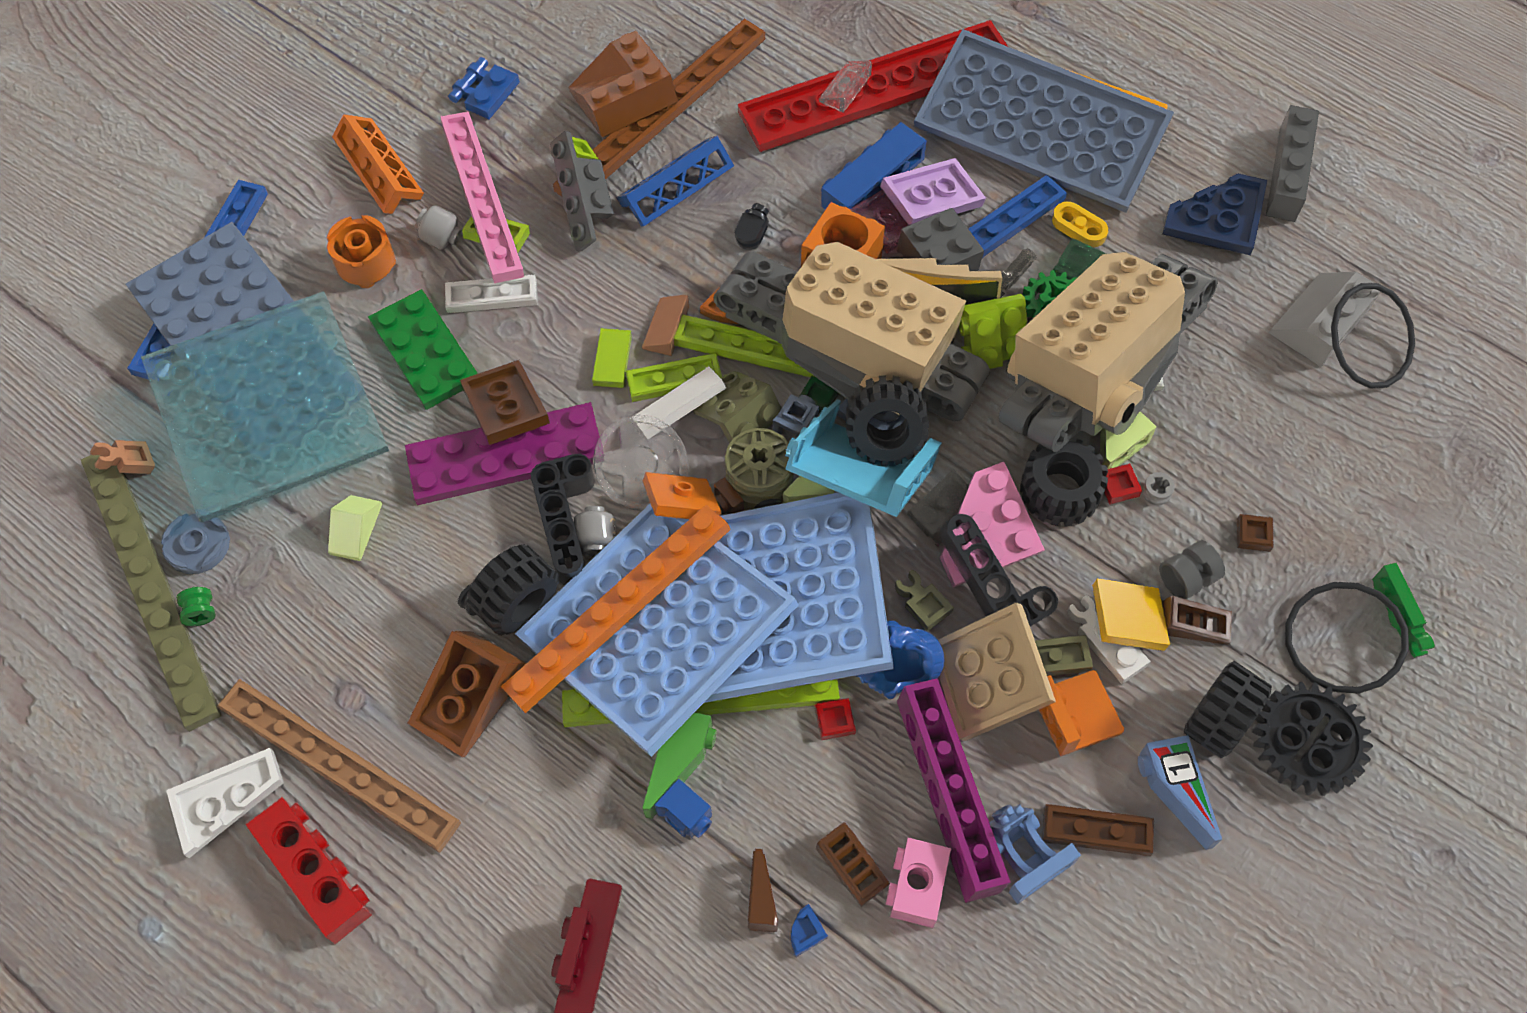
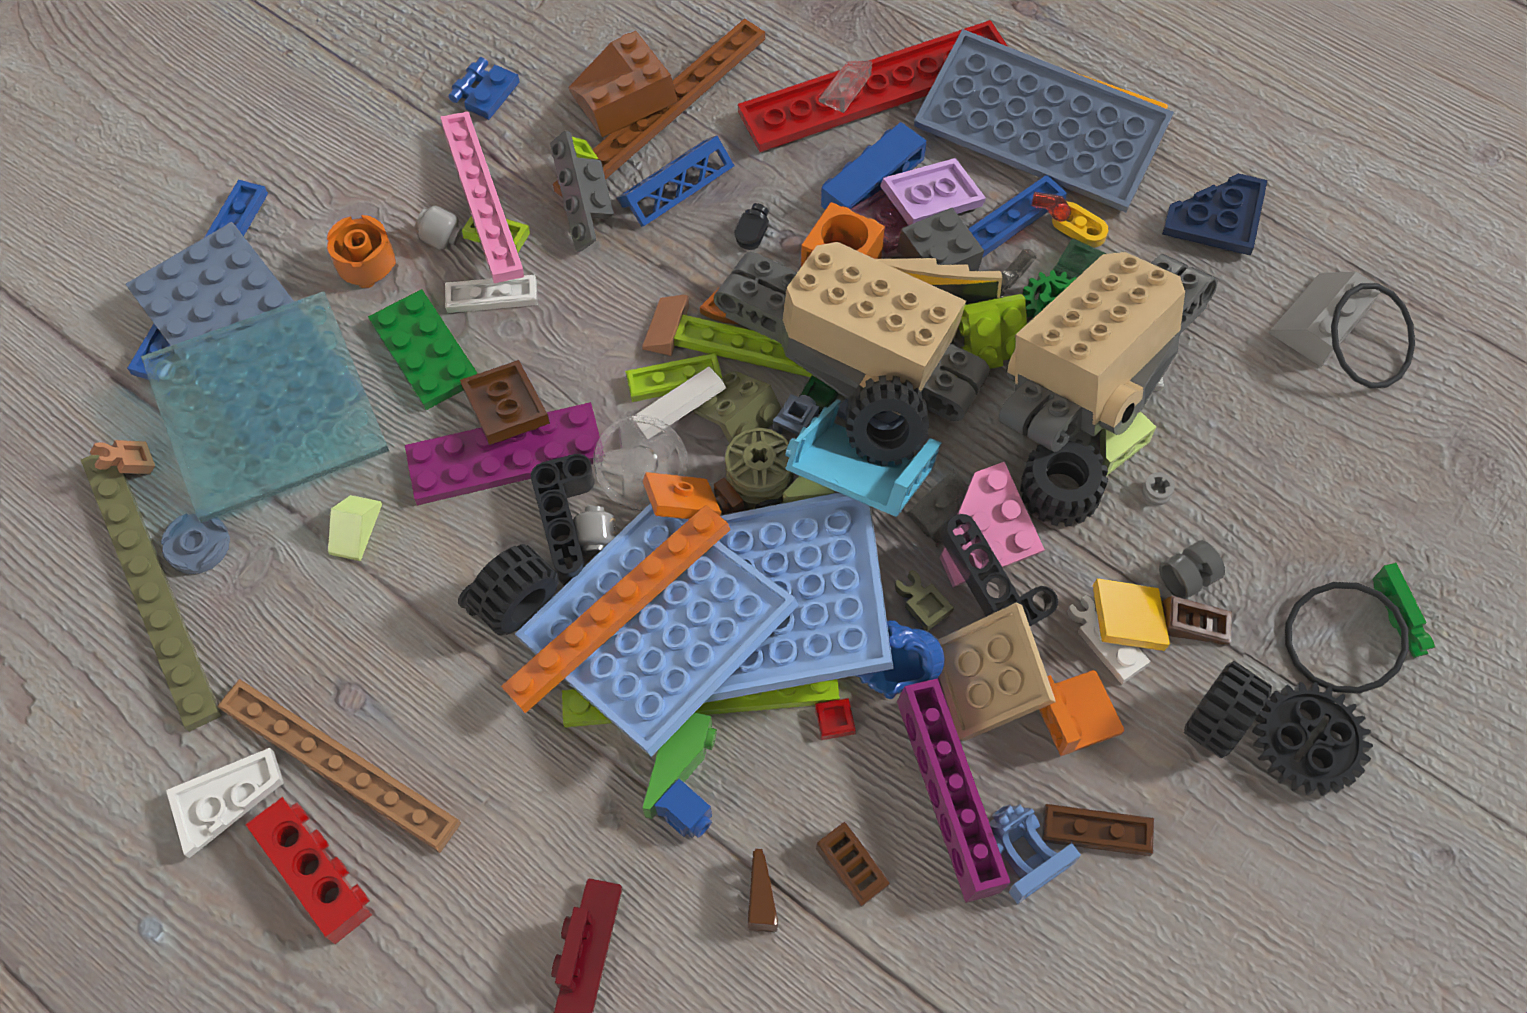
(196, 606): green wheel -> none
(372, 163): orange fence -> none
(464, 691): dark orange slope -> none
(612, 358): lime tile -> none
(806, 931): blue tile -> none
(930, 863): bright pink brick -> none
(1054, 205): none -> clear red arm
(1065, 655): olive plate -> none
(1122, 484): red plate -> none
(1179, 784): medium blue slope -> none
(1255, 532): reddish brown tile -> none
(1292, 163): dark grey brick -> none

